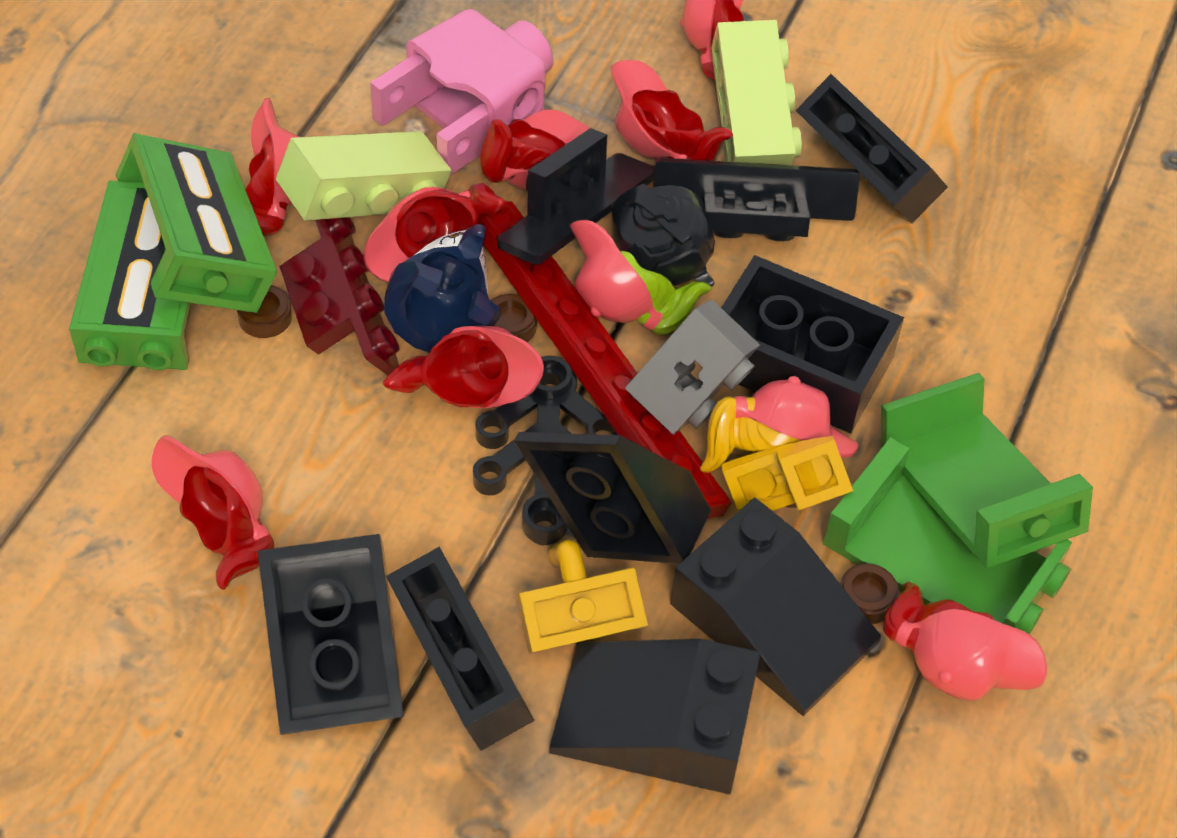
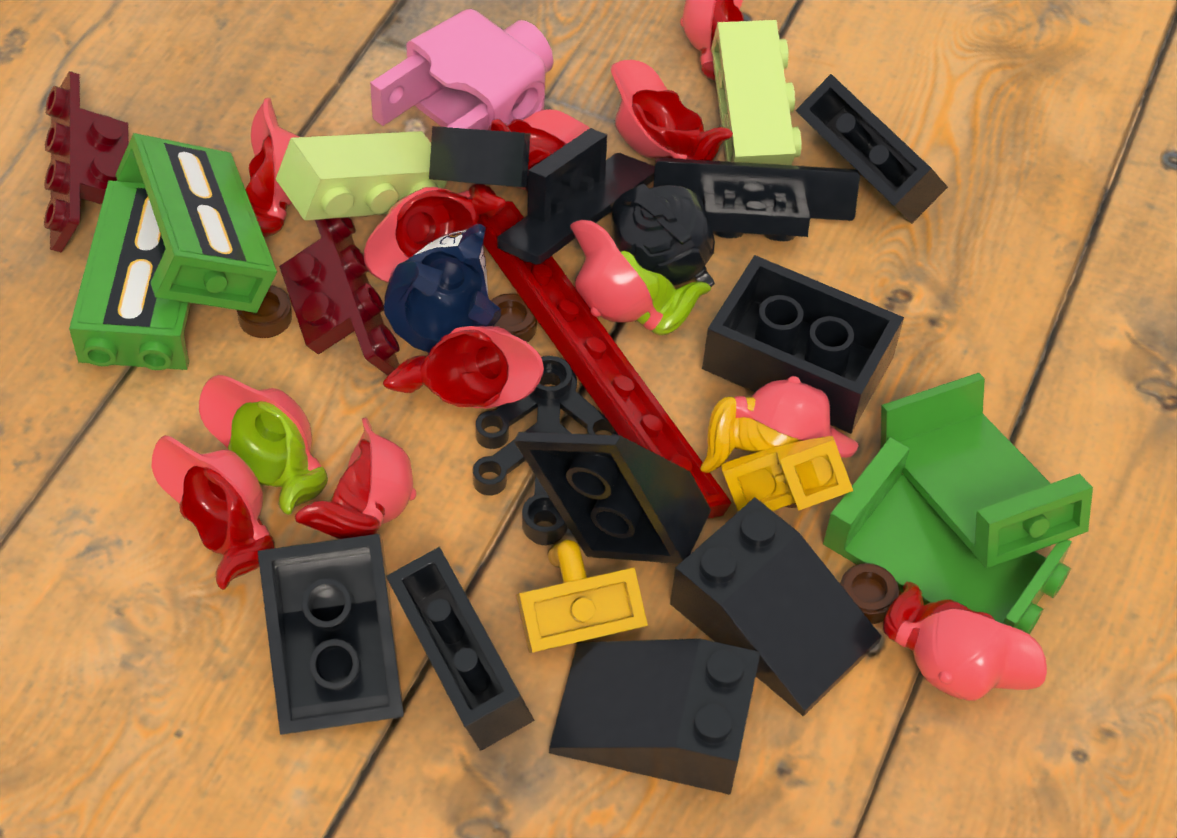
(83, 158): none -> dark red bracket
(266, 433): none -> lime hair
(369, 492): none -> hair
(479, 156): none -> black slope
(666, 380): light grey brick -> none

